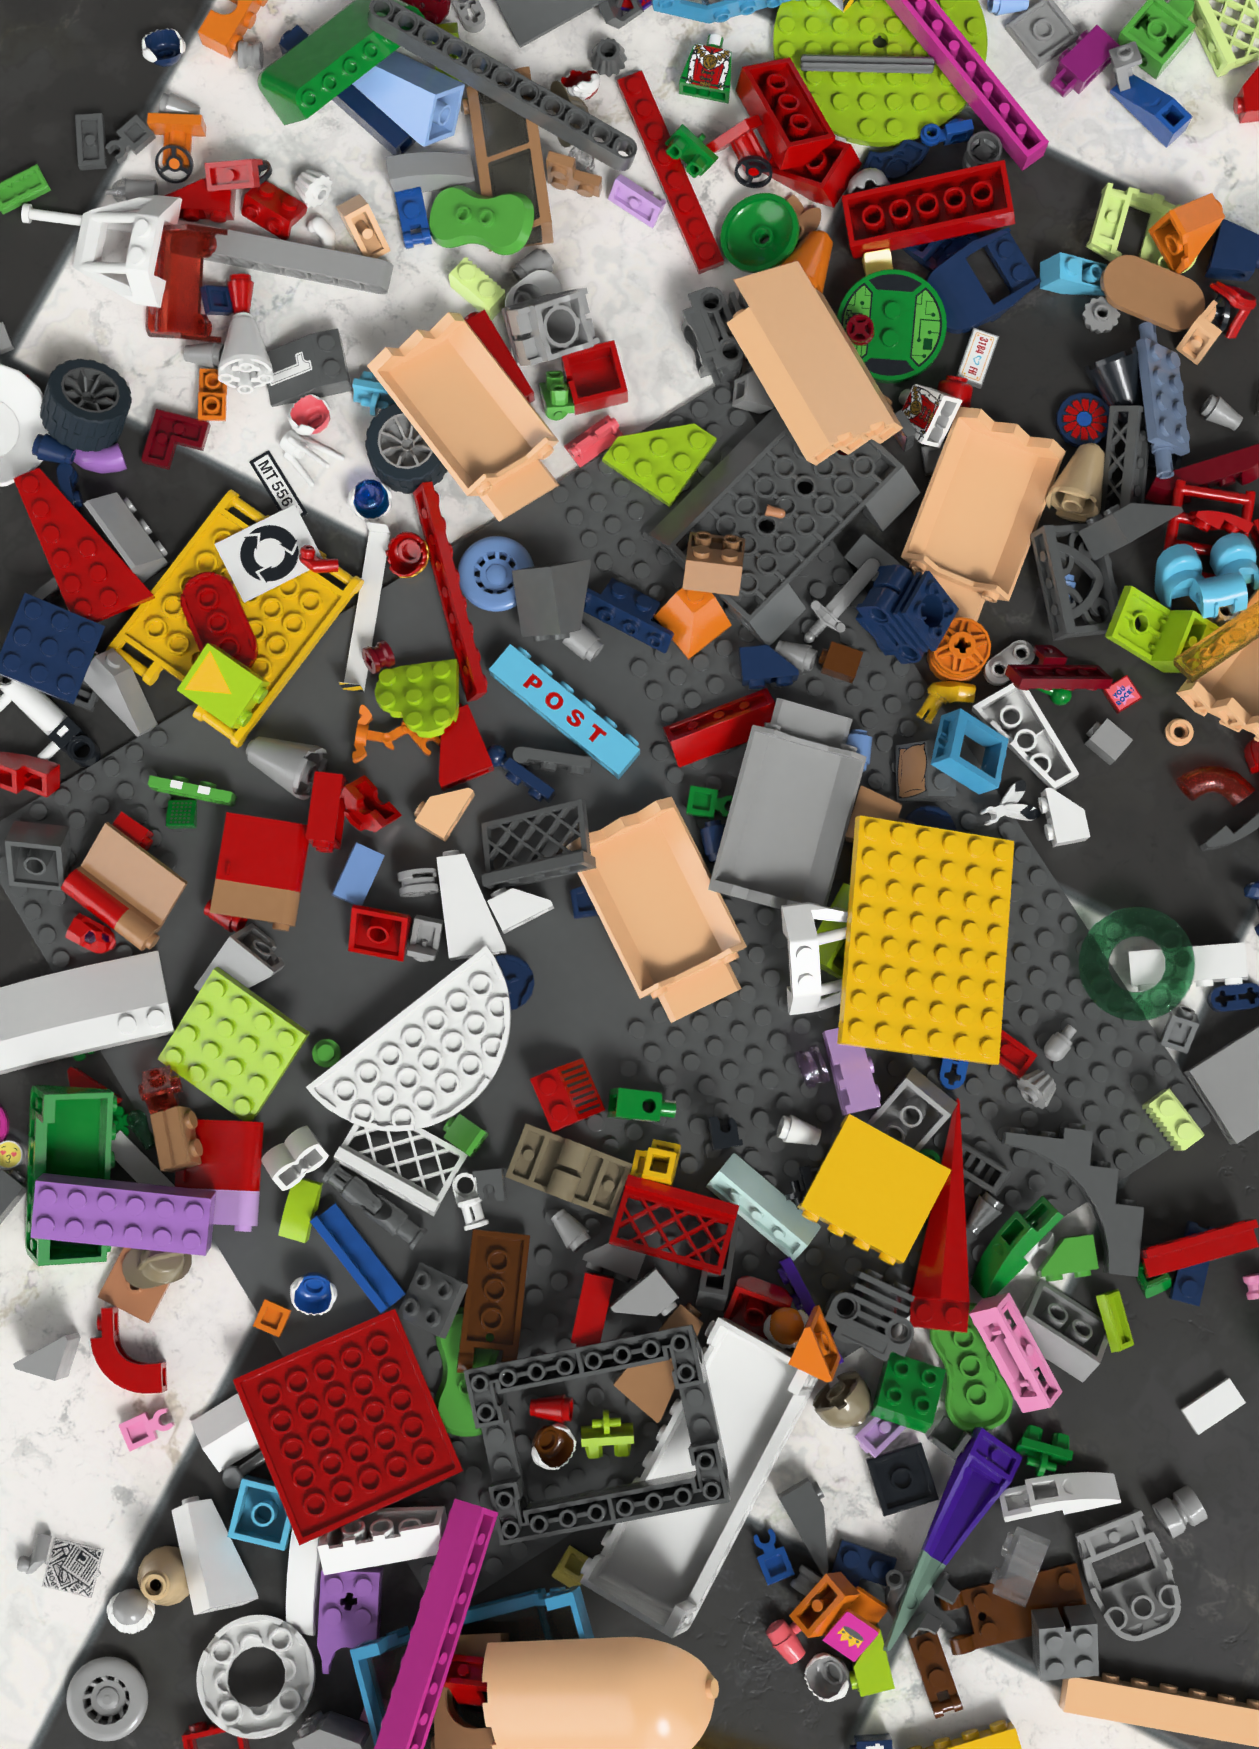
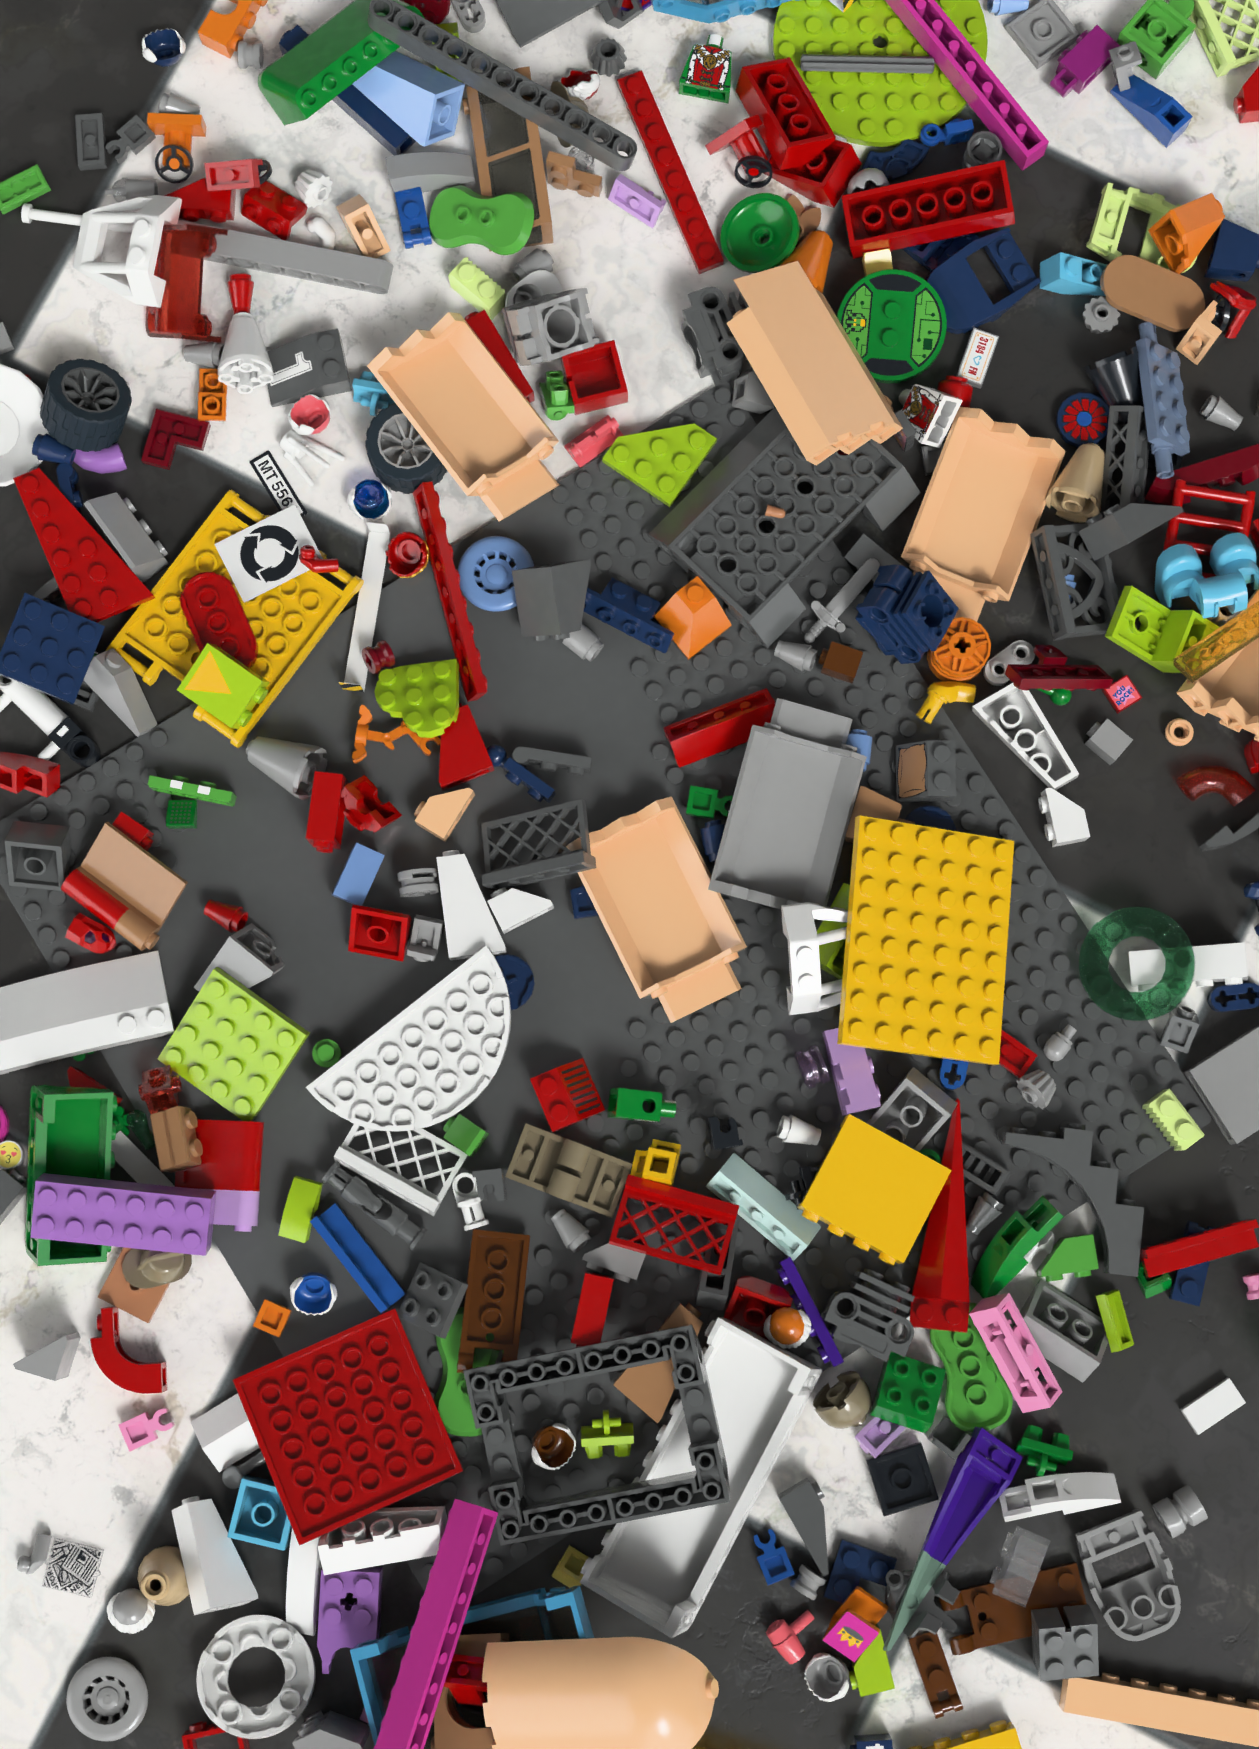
(216, 300): dark blue tile -> none
(260, 870): red door -> none
(294, 1158): white brick -> none
(553, 1408): red cone -> none
(565, 711): medium azure brick -> none
(647, 1297): light grey slope -> none
(691, 150): green hips -> none
(714, 563): medium nougat slope -> none
(763, 666): dark blue slope -> none
(816, 1349): orange slope -> none
(824, 1604): orange brick -> none
(857, 325): dark red wheel -> none
(948, 748): dark azure window -> none
(1009, 806): white piece -> none
(1214, 519): red slope -> none

